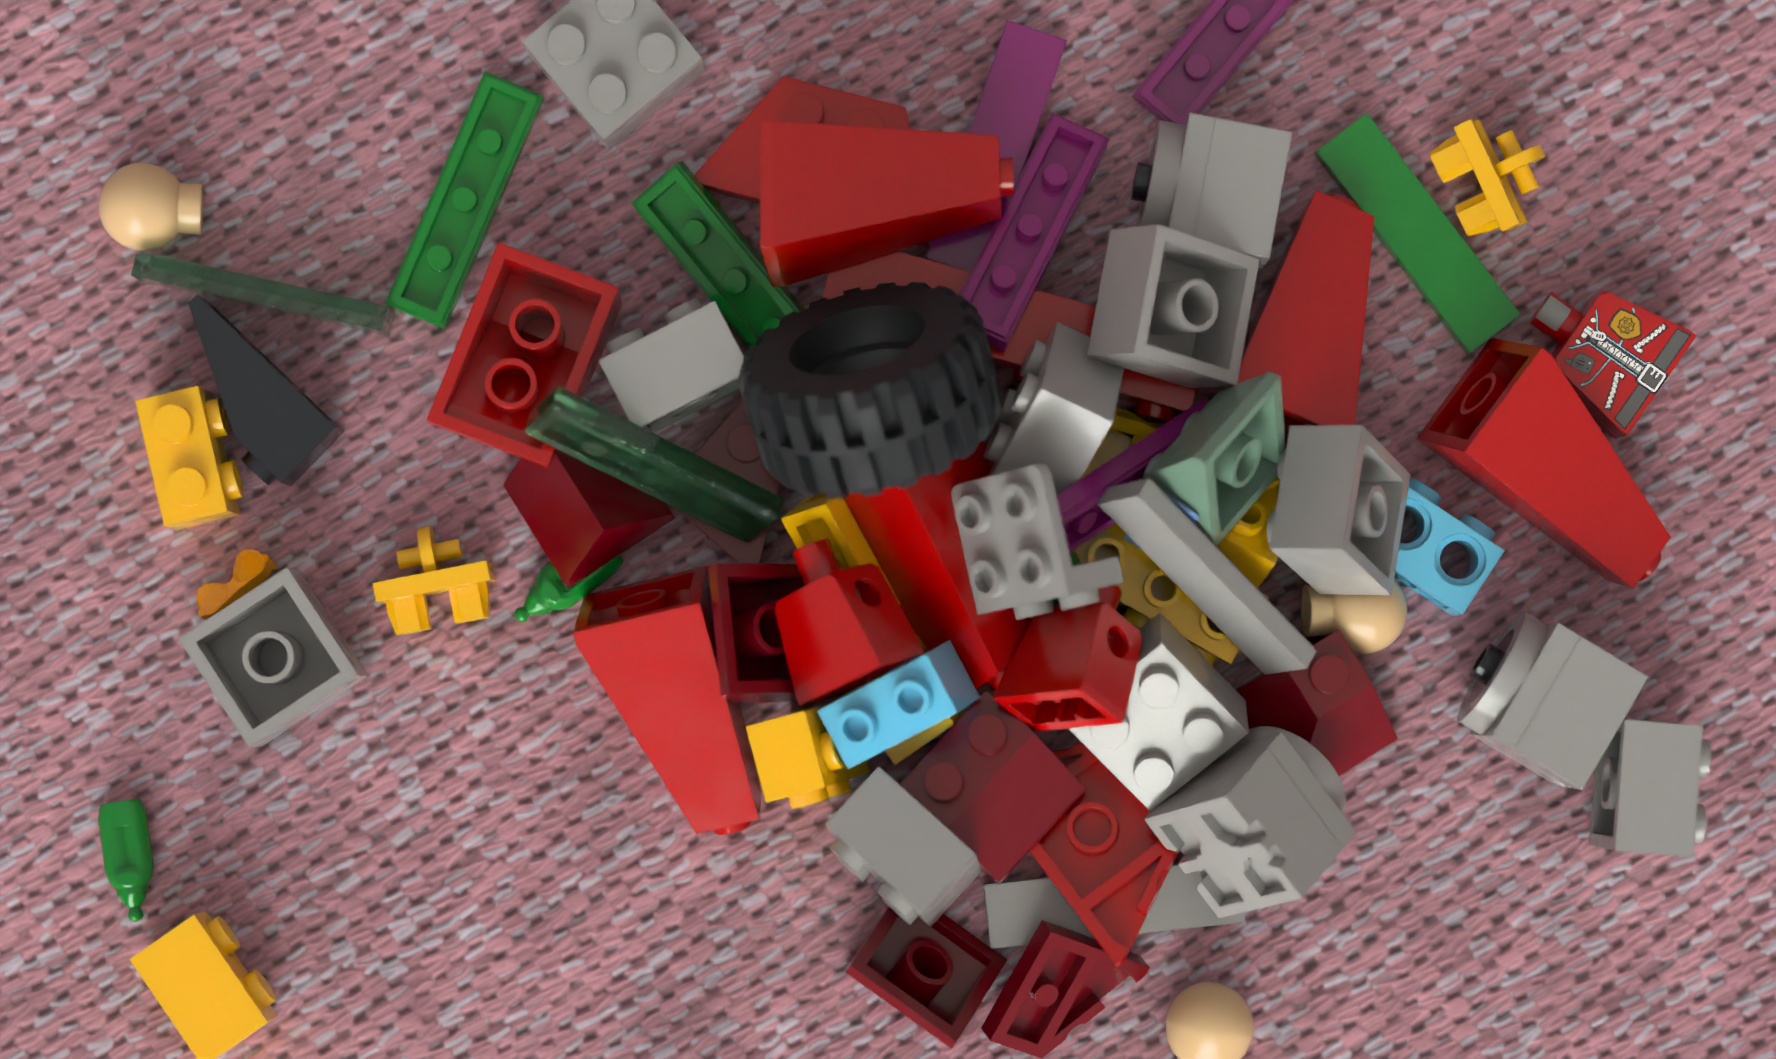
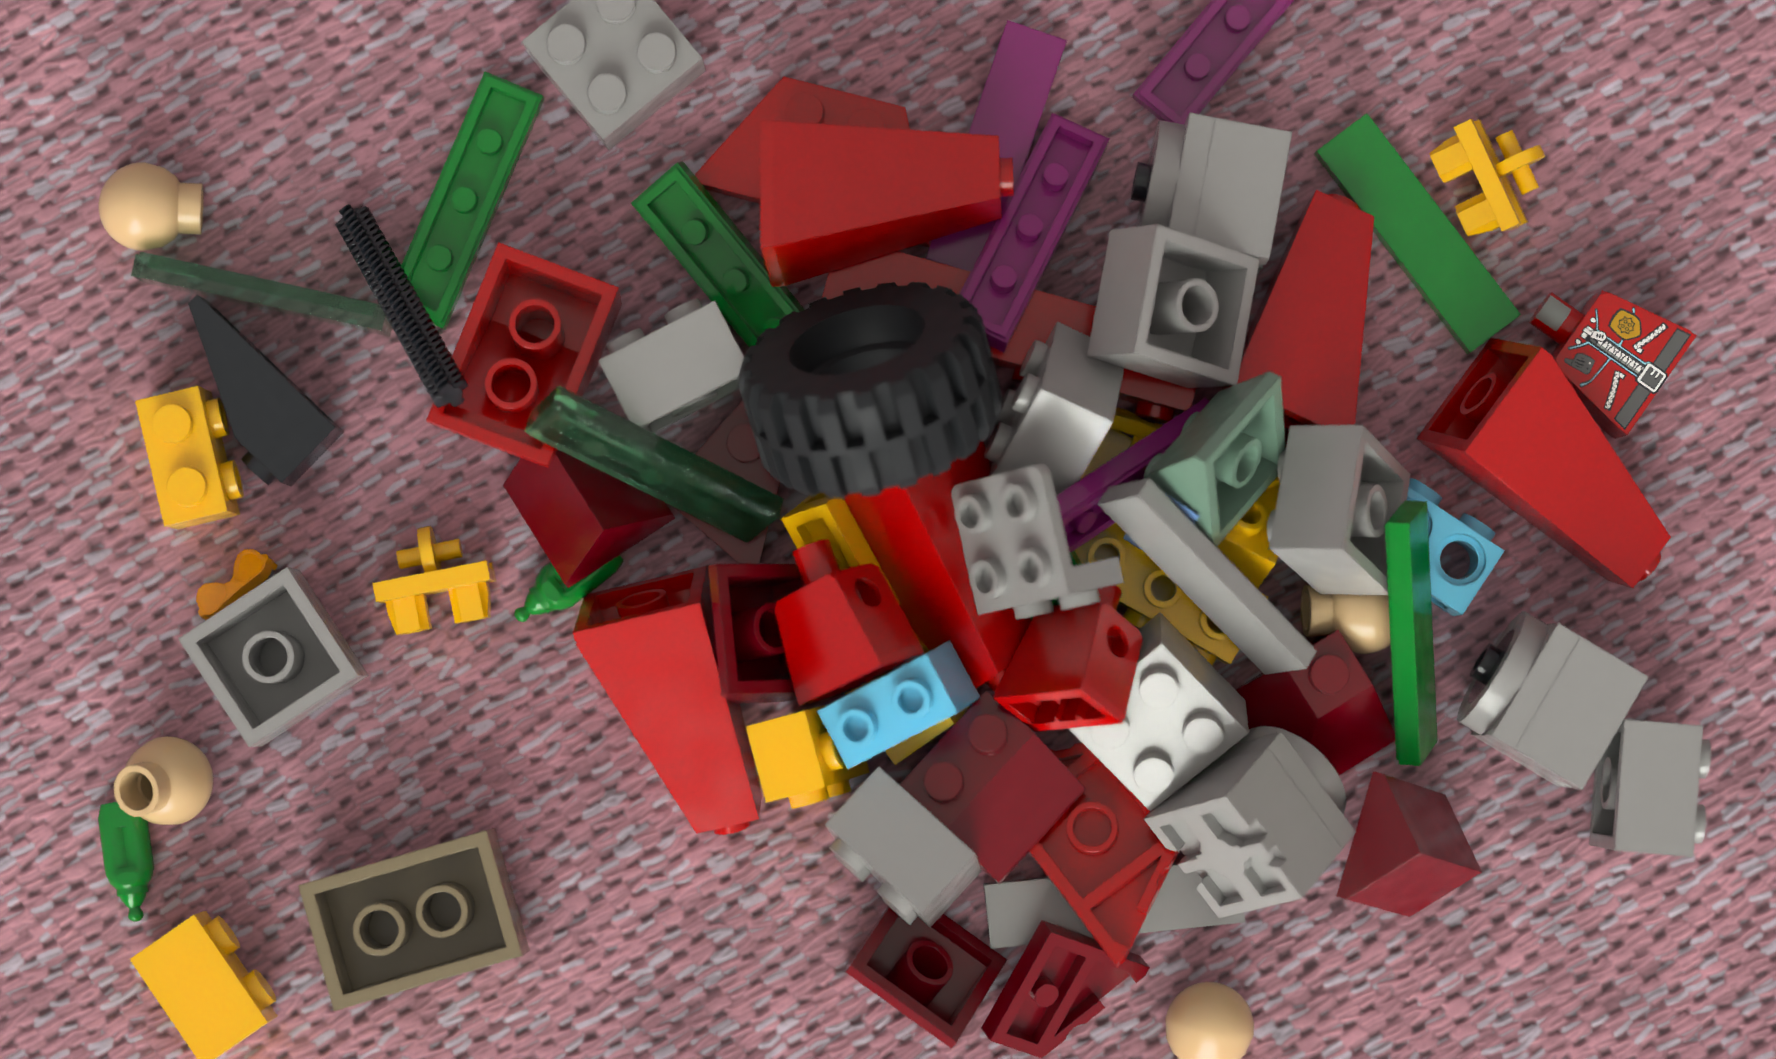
(165, 782): none -> tan piece
(402, 306): none -> black axle
(414, 919): none -> dark tan brick
(1405, 849): none -> dark red slope
(1411, 632): none -> green tile

